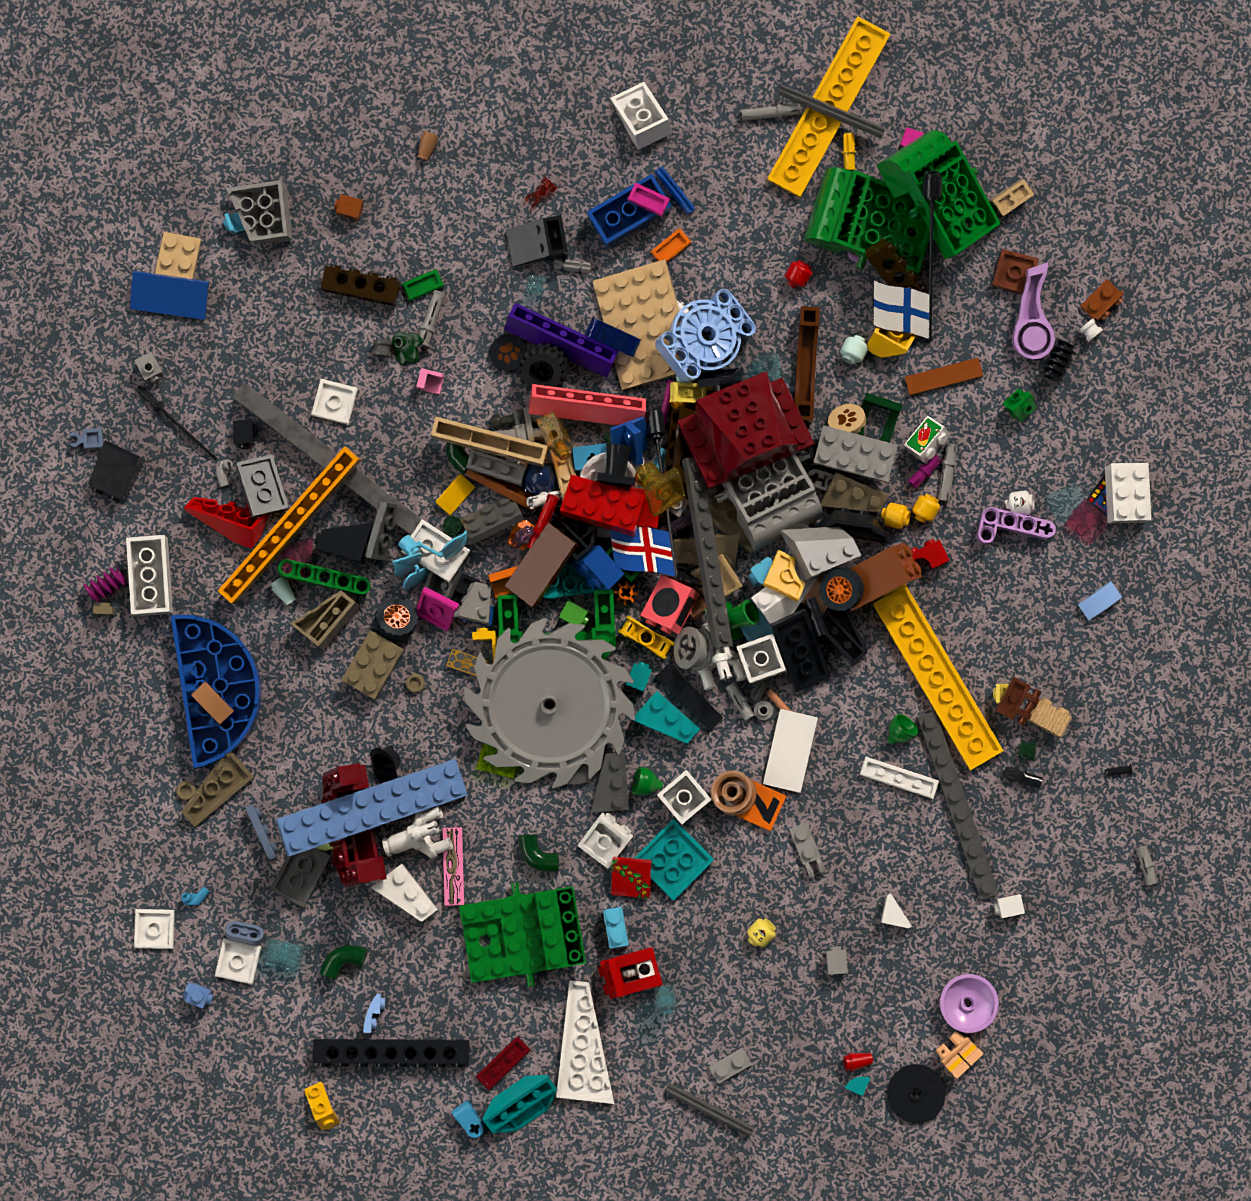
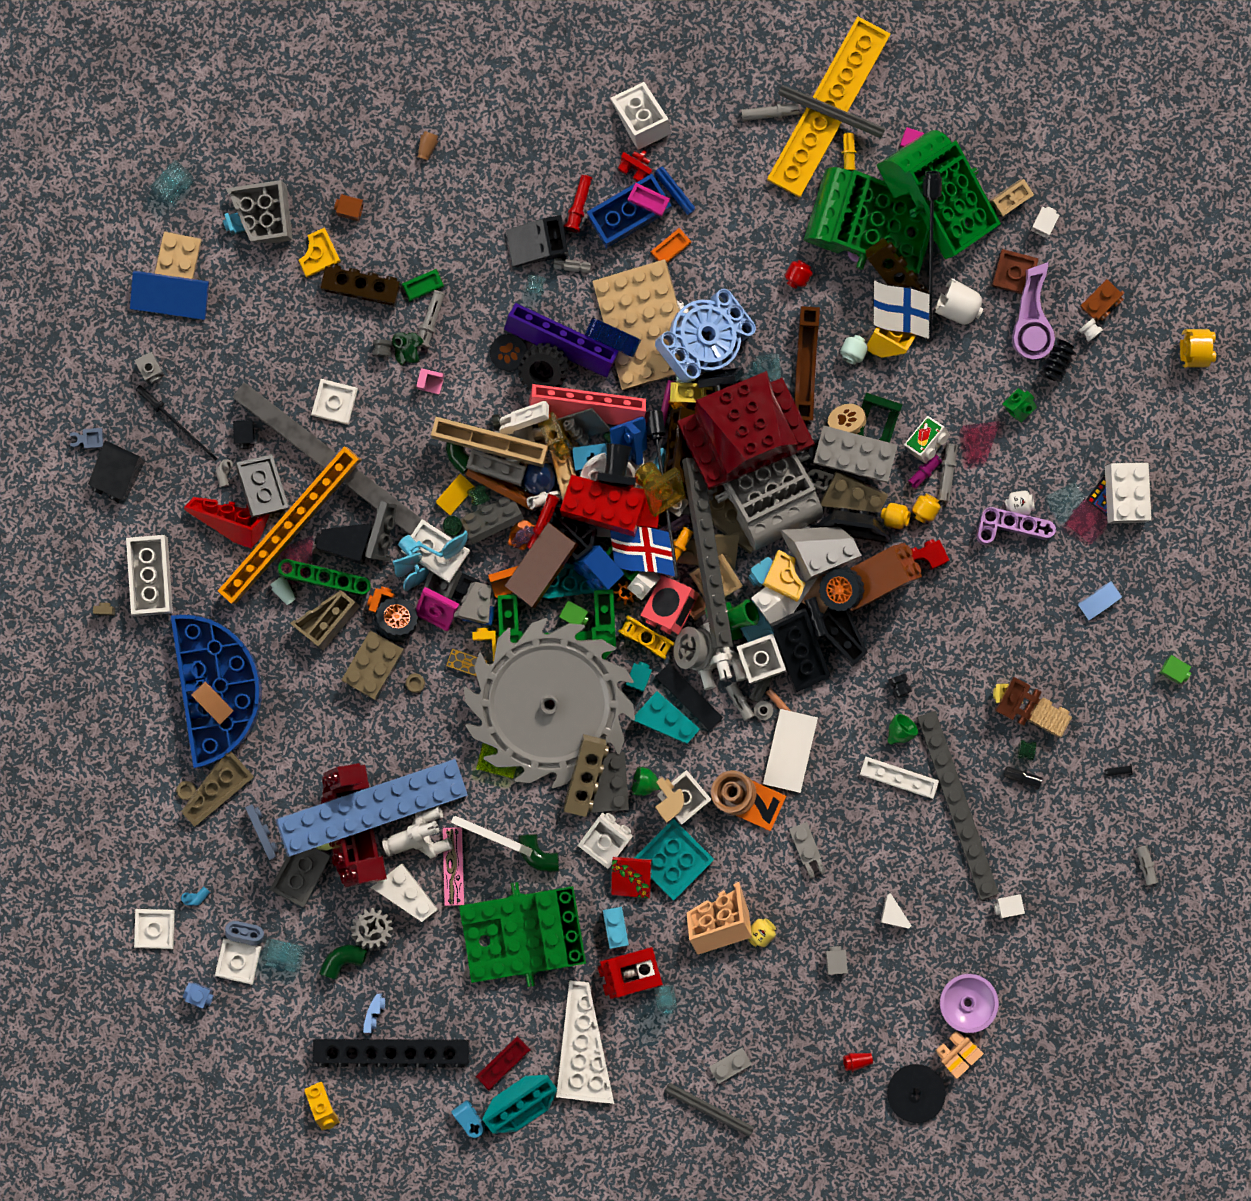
(106, 584): magenta piece -> none
(172, 182): none -> clear light blue brick
(319, 253): none -> yellow tile
(366, 925): none -> light grey gear
(375, 600): none -> orange bracket
(385, 763): black piece -> none
(478, 495): none -> clear green wheel
(491, 835): none -> white tile
(524, 417): none -> white hinge
(541, 190): clear red piece -> none
(576, 212): none -> red pin
(584, 425): none -> dark grey hinge
(589, 746): none -> dark tan brick
(628, 162): none -> red hips
(643, 584): none -> white brick
(673, 803): none -> tan brick
(681, 541): none -> light orange pin
(688, 580): black pin -> none
(719, 922): none -> light nougat wedge
(858, 1084): teal tile -> none
(899, 685): none -> black wheel
(937, 677): yellow plate -> none
(943, 376): dark orange tile -> none
(959, 303): none -> white cylinder
(979, 440): none -> clear pink wing
(1045, 221): none -> white brick
(1175, 670): none -> bright green brick
(1197, 348): none -> yellow brick

